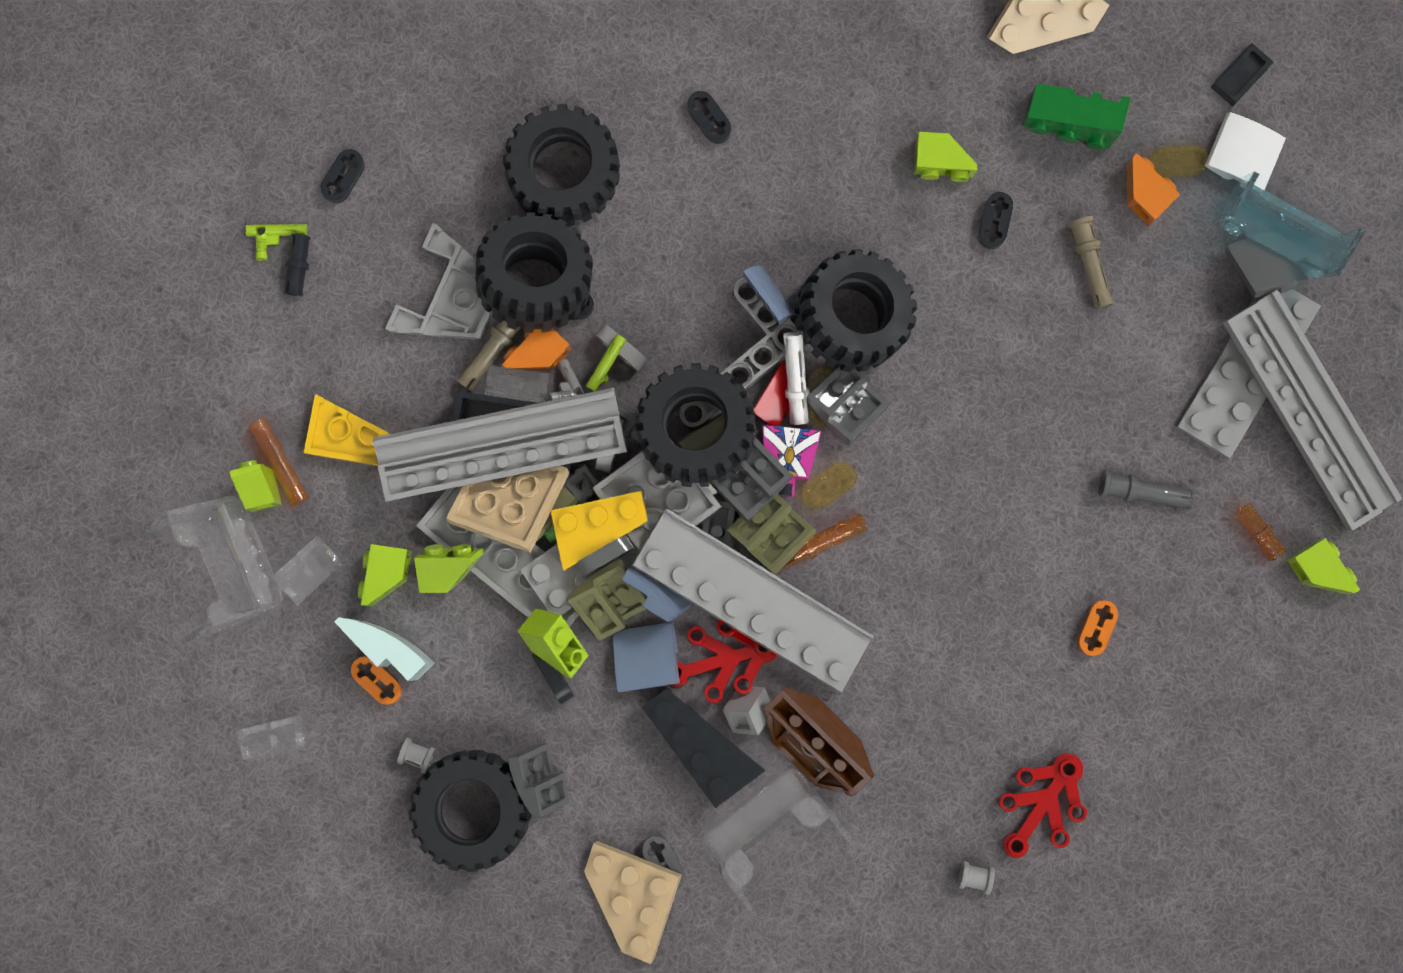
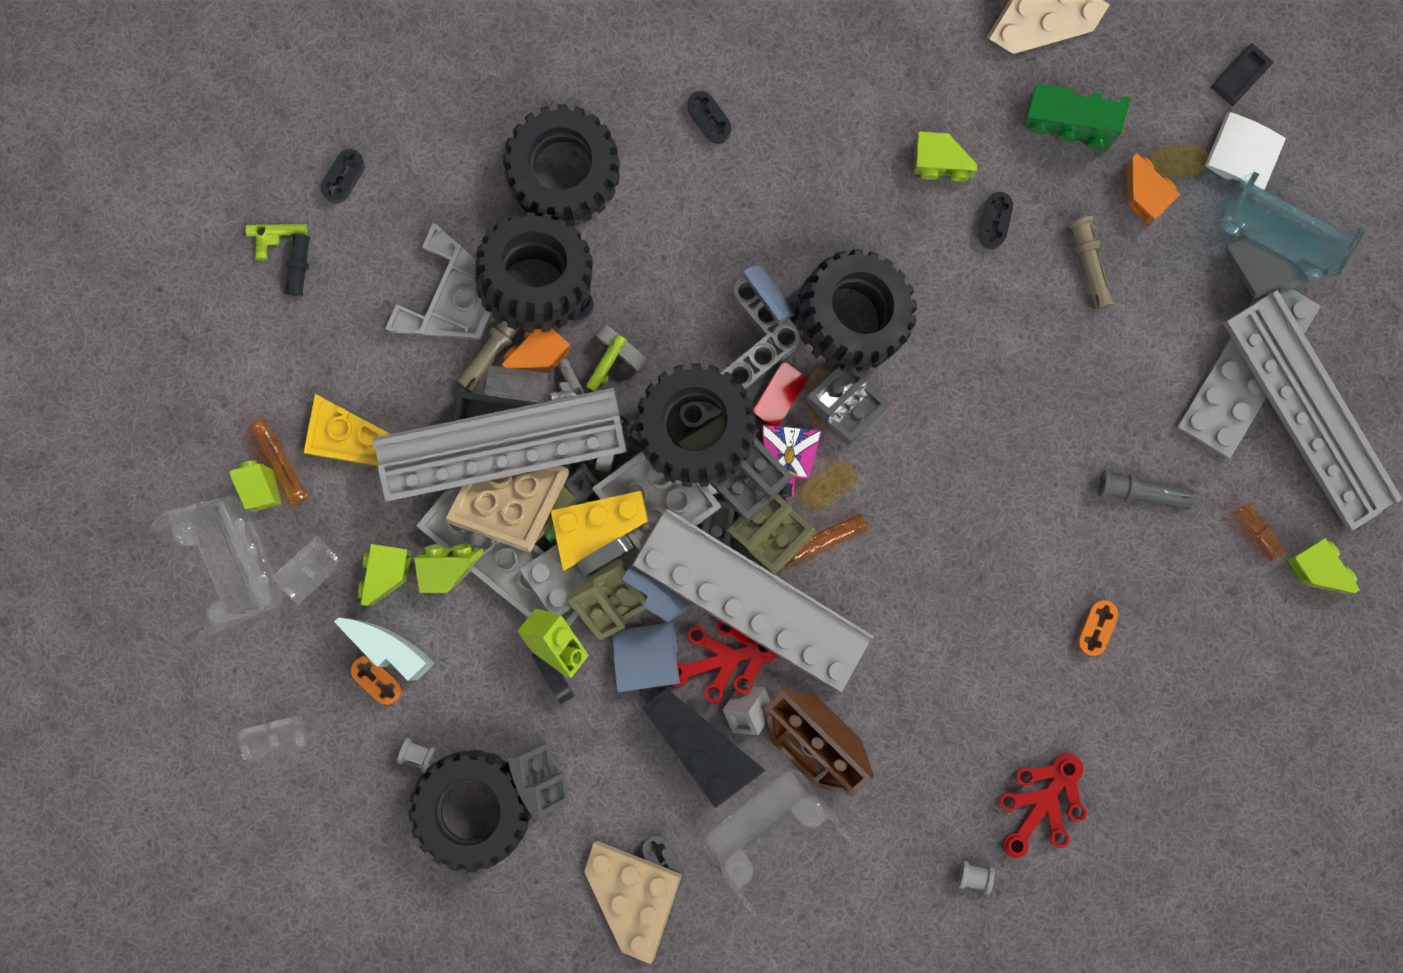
(795, 370): white pin -> none

